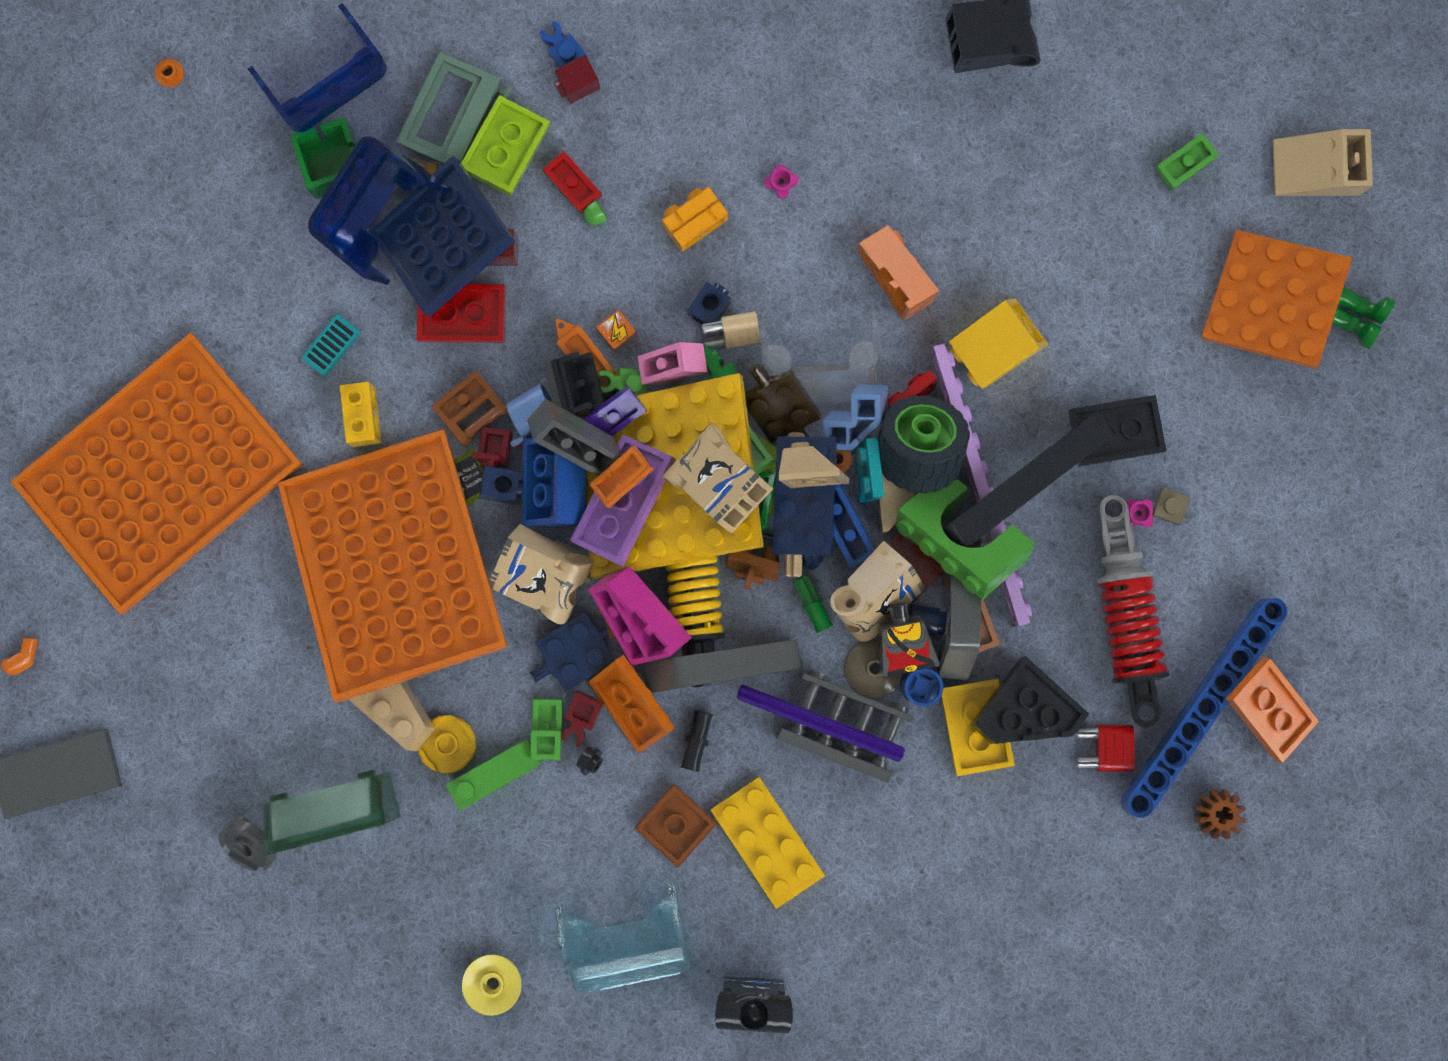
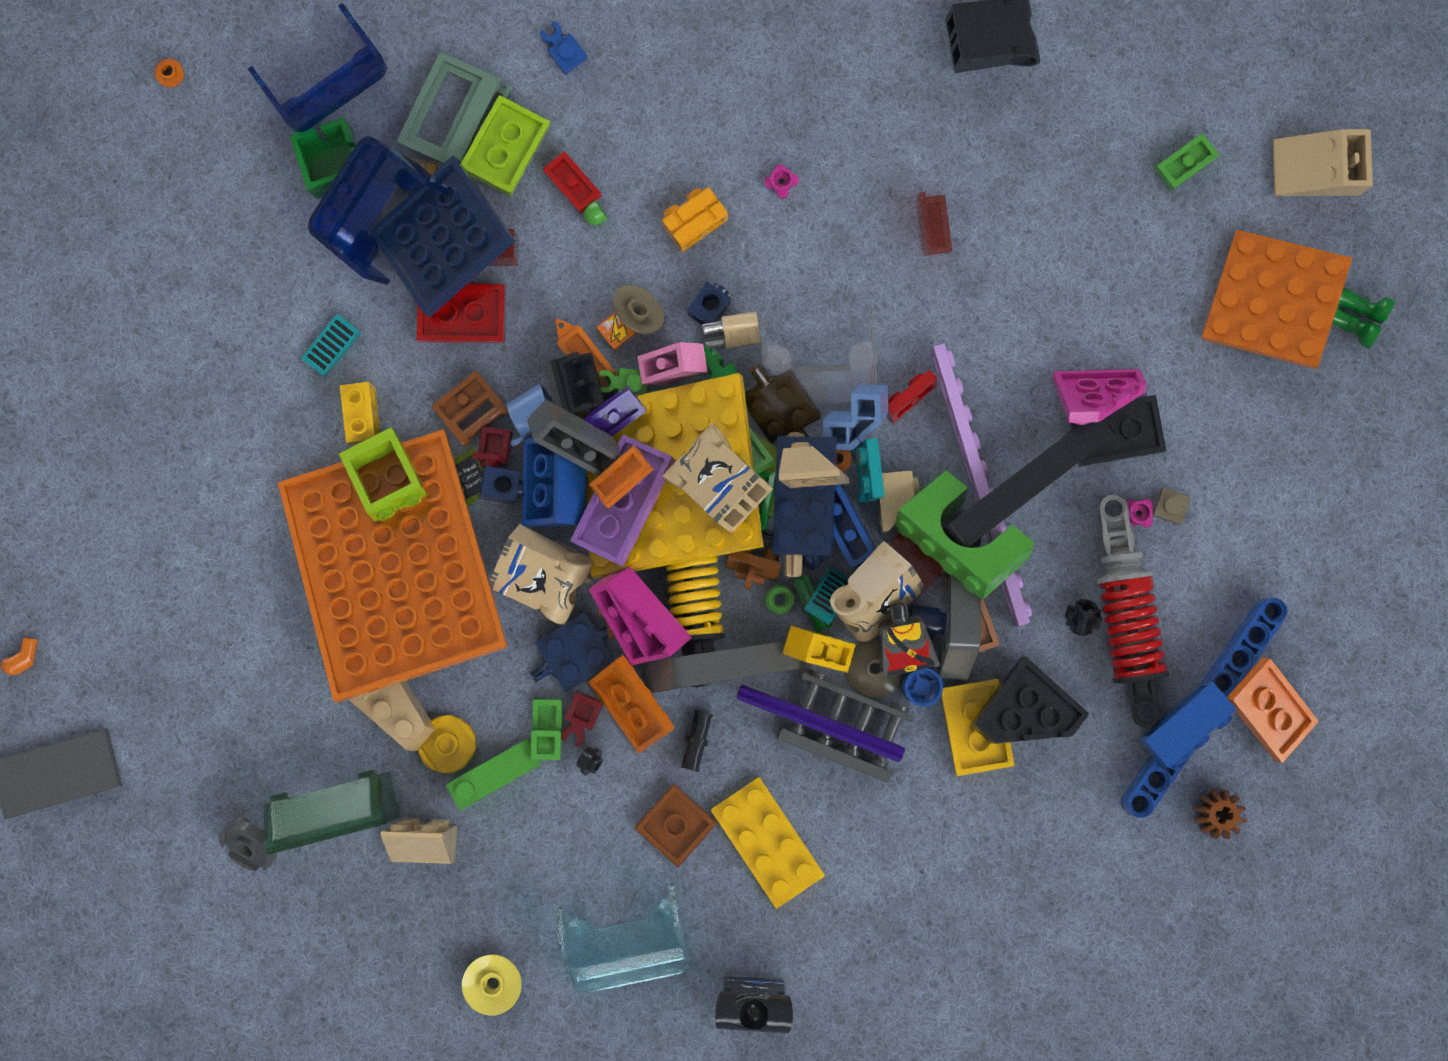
(156, 473): orange plate -> none
(370, 451): none -> lime window
(419, 842): none -> tan slope
(576, 80): dark red brick -> none
(638, 309): none -> dark tan dish
(786, 592): none -> bright green plate
(819, 603): none -> teal tile
(819, 649): none -> yellow brick
(897, 272): orange wedge -> none
(922, 443): black wheel -> none
(933, 224): none -> clear red panel
(997, 343): yellow slope -> none
(1083, 617): none -> black gear
(1096, 393): none -> dark pink plate
(1113, 748): red piece -> none
(1188, 725): none -> blue brick

